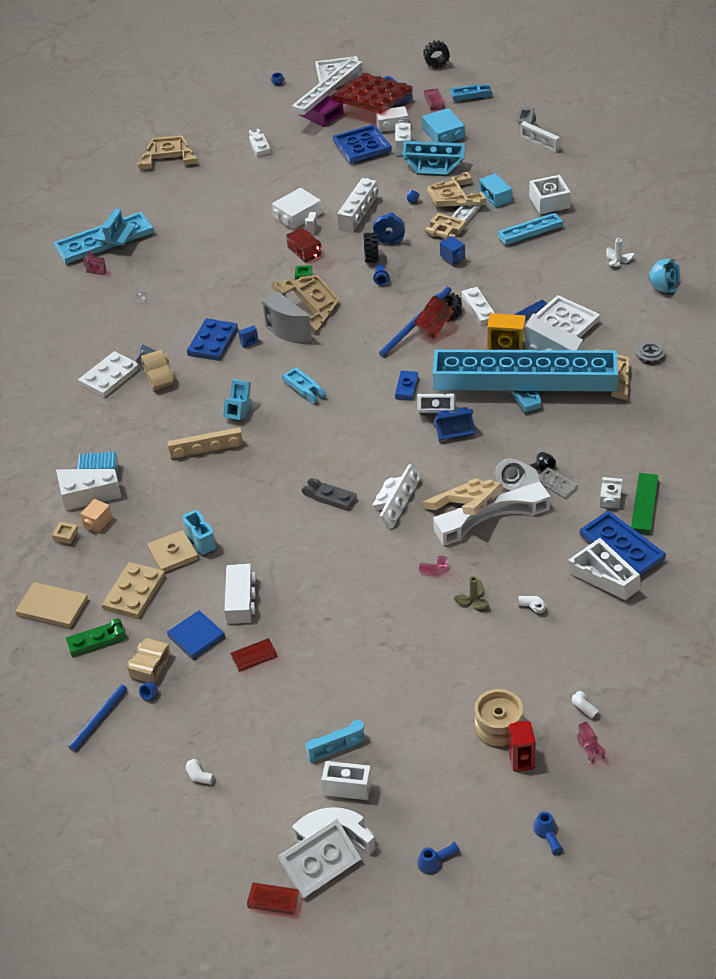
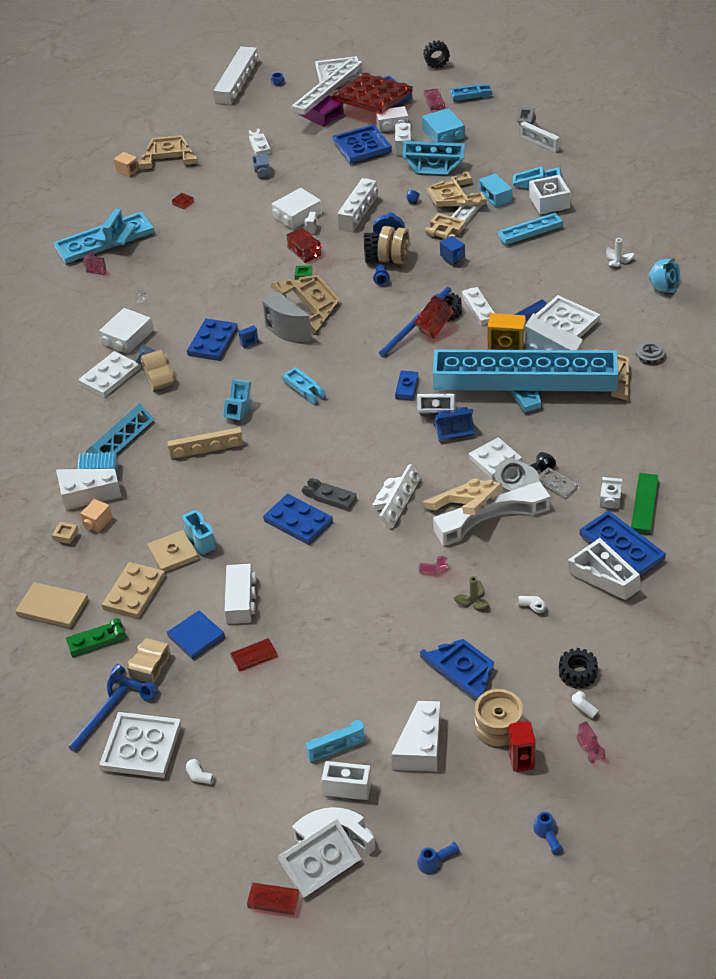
(115, 676): none -> blue plant
(126, 164): none -> light nougat brick
(126, 331): none -> white brick
(133, 414): none -> medium azure fence
(140, 744): none -> white plate
(182, 201): none -> clear red tile
(235, 75): none -> white brick
(261, 165): none -> sand blue brick
(298, 519): none -> blue plate
(393, 245): none -> tan wheel
(419, 741): none -> white wedge
(462, 666): none -> blue wing
(491, 454): none -> white plate
(522, 179): none -> medium azure slope
(581, 658): none -> black tyre

